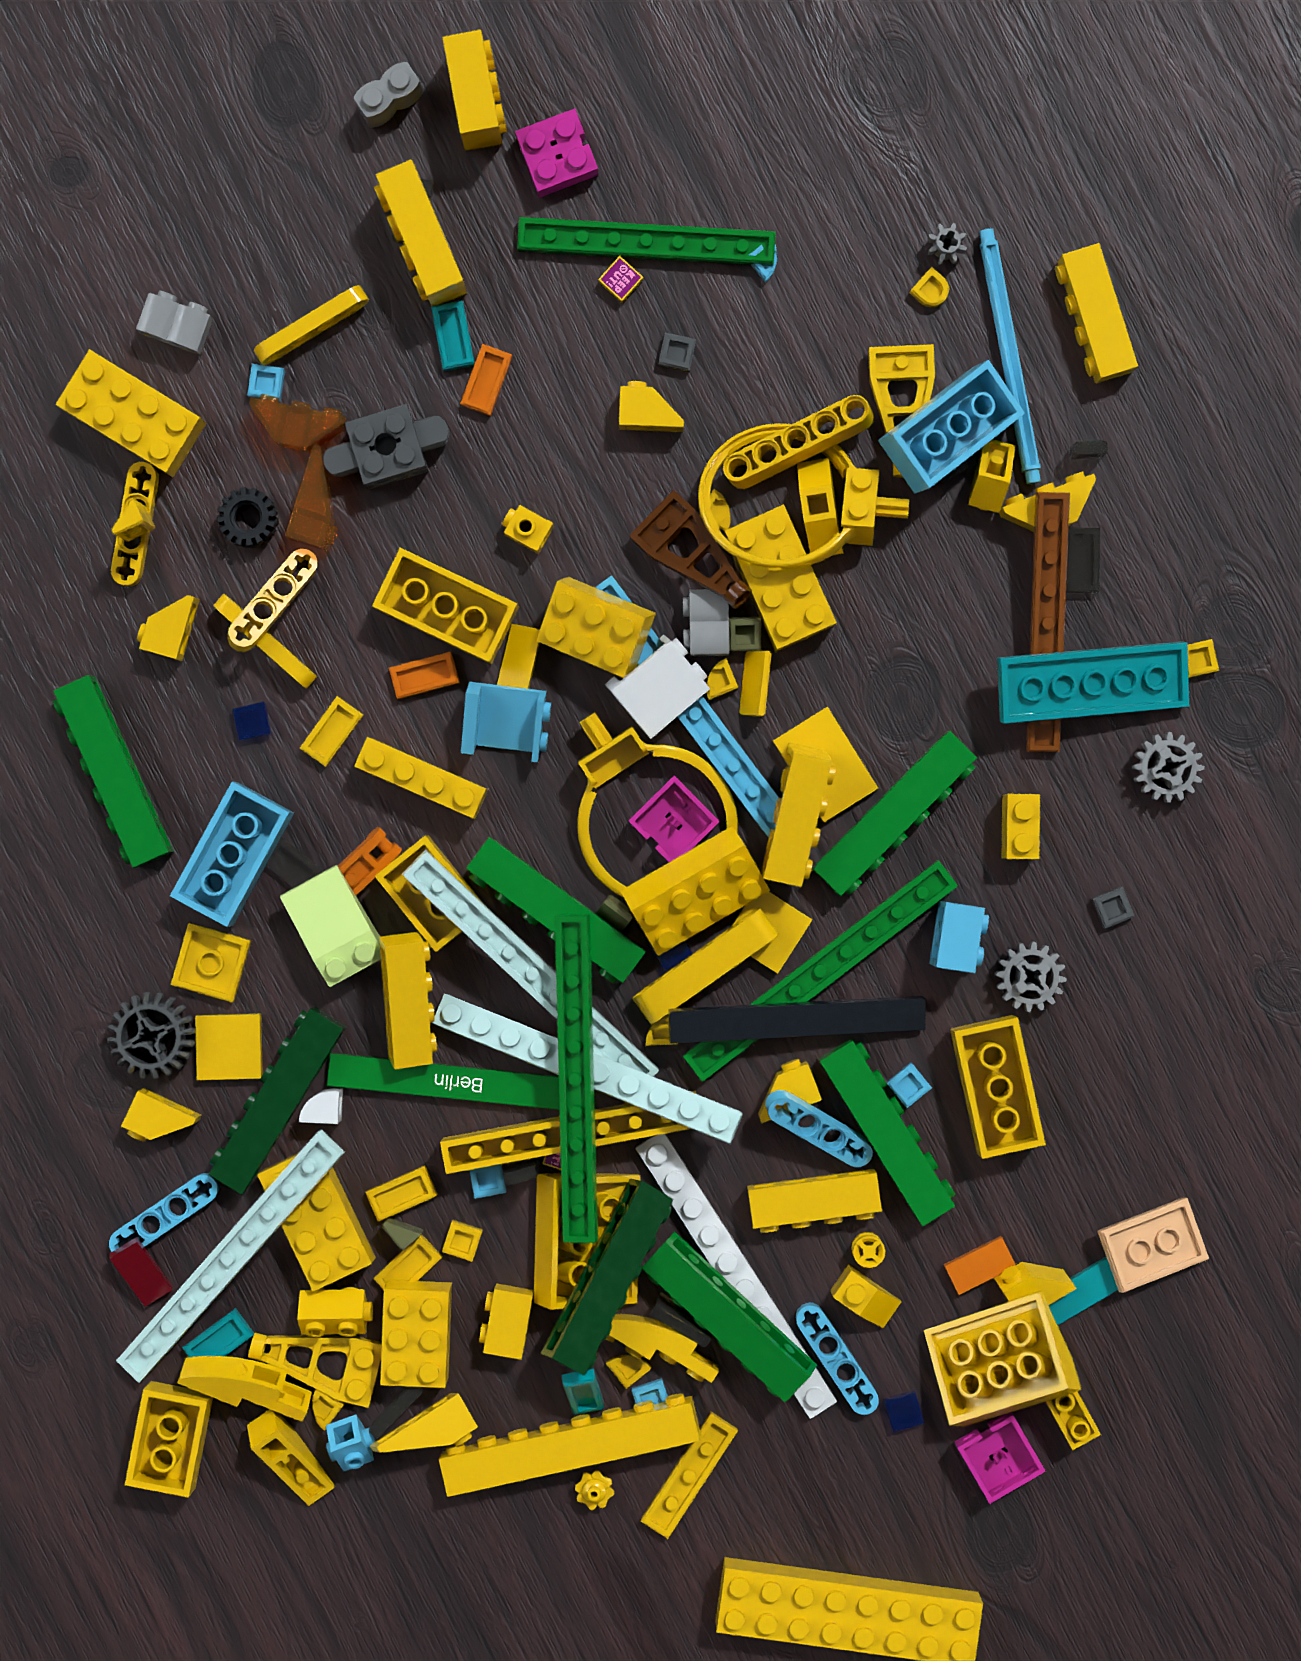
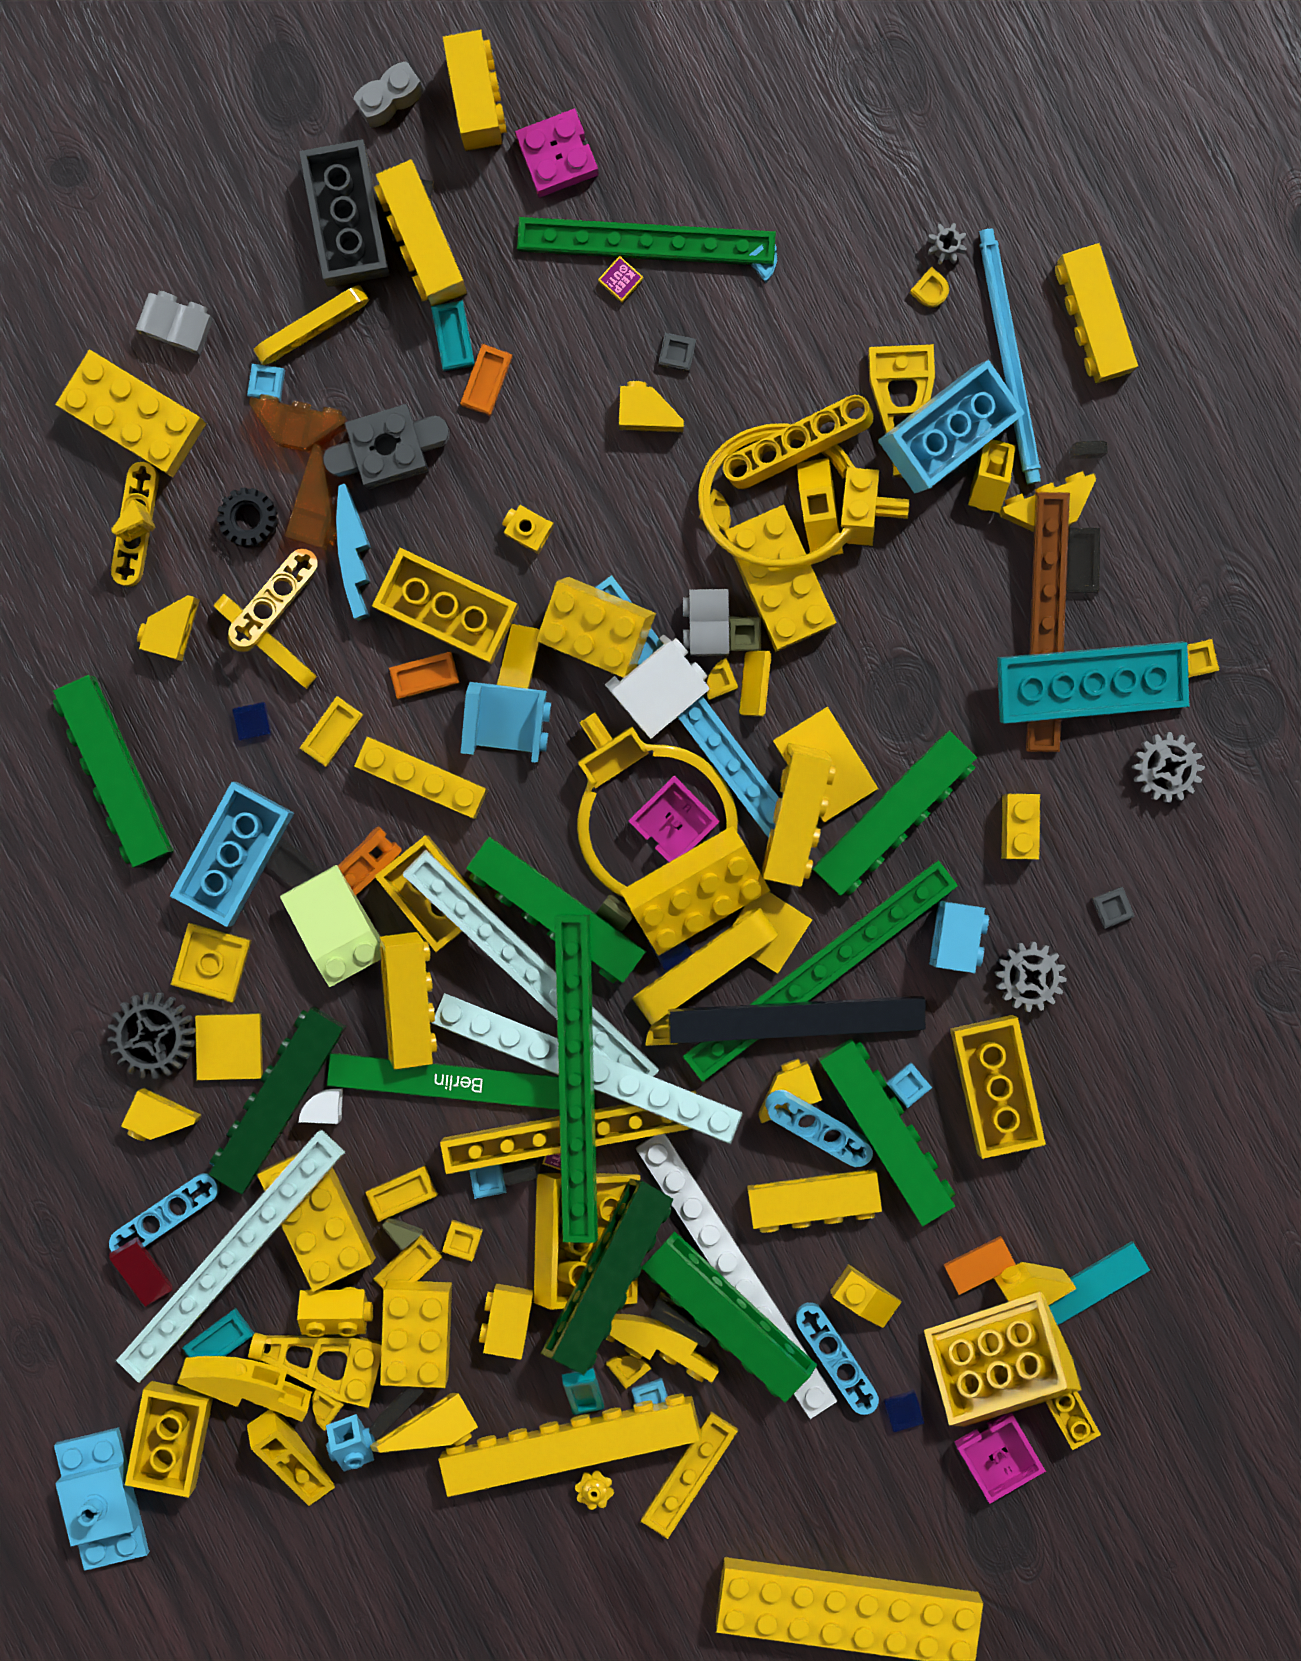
(95, 1501): none -> medium azure brick
(344, 213): none -> dark grey brick
(351, 541): none -> medium azure slope
(665, 525): reddish brown plate -> none
(872, 1254): yellow wheel -> none
(1153, 1244): light nougat tile -> none

